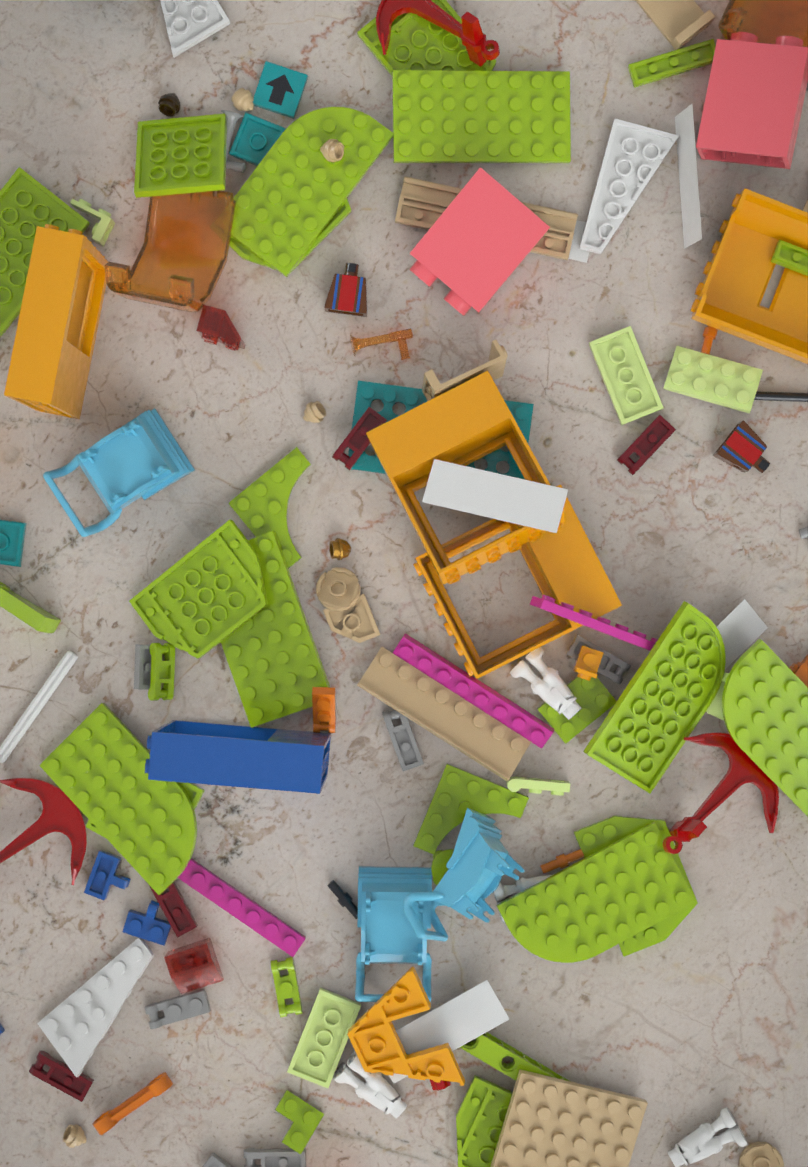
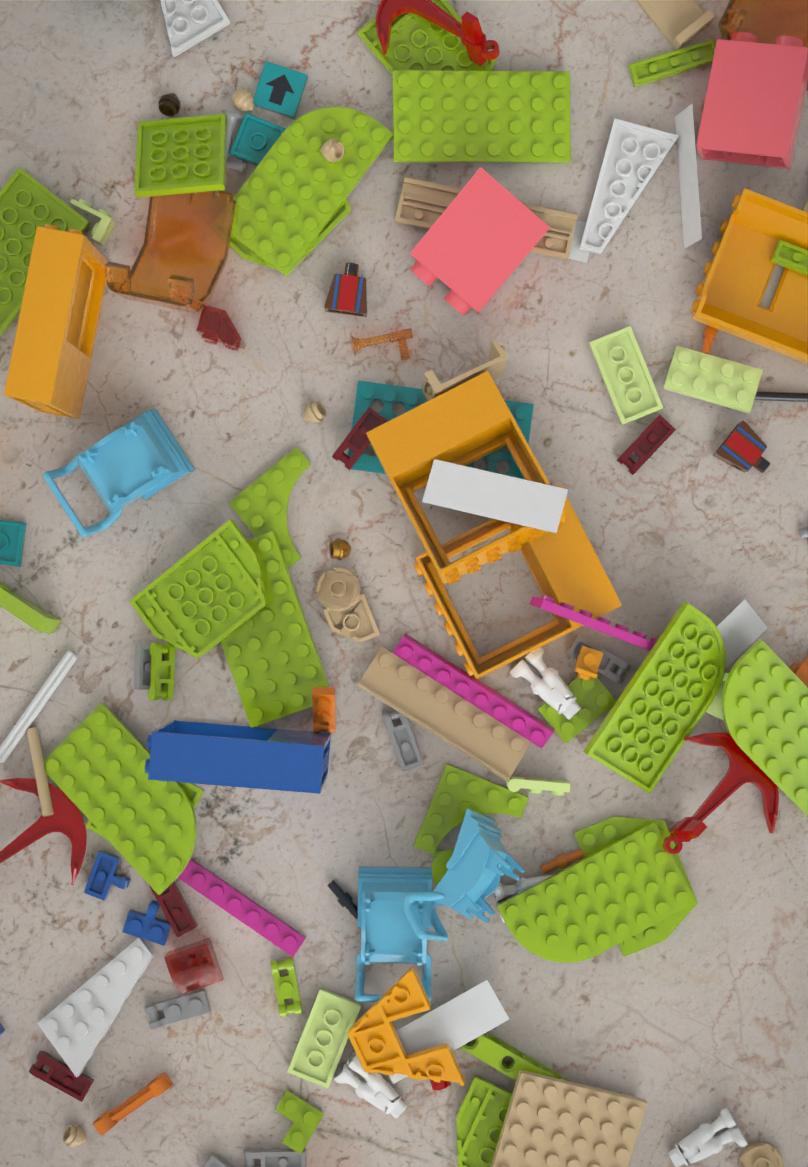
(40, 772): none -> tan piece

